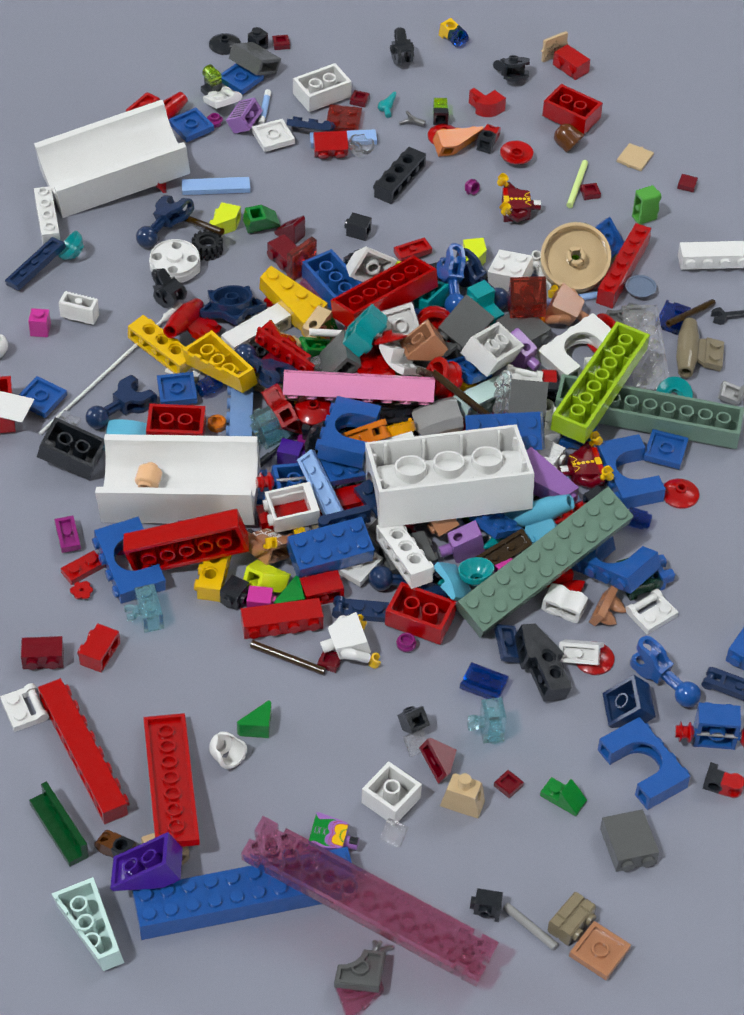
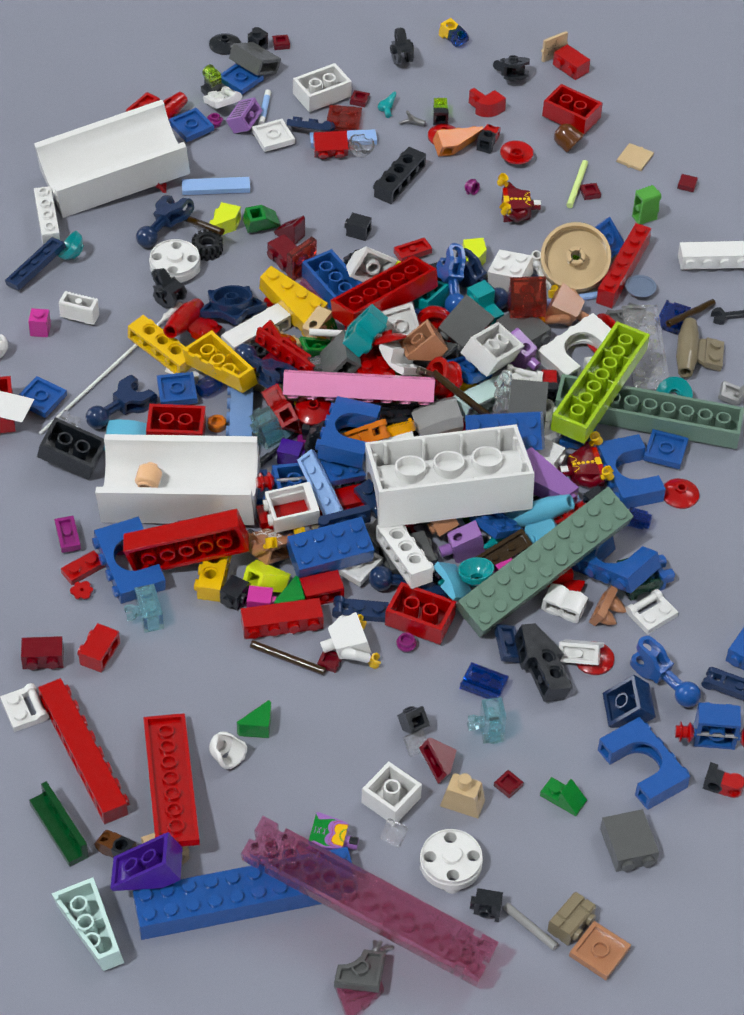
(451, 860): none -> white piece

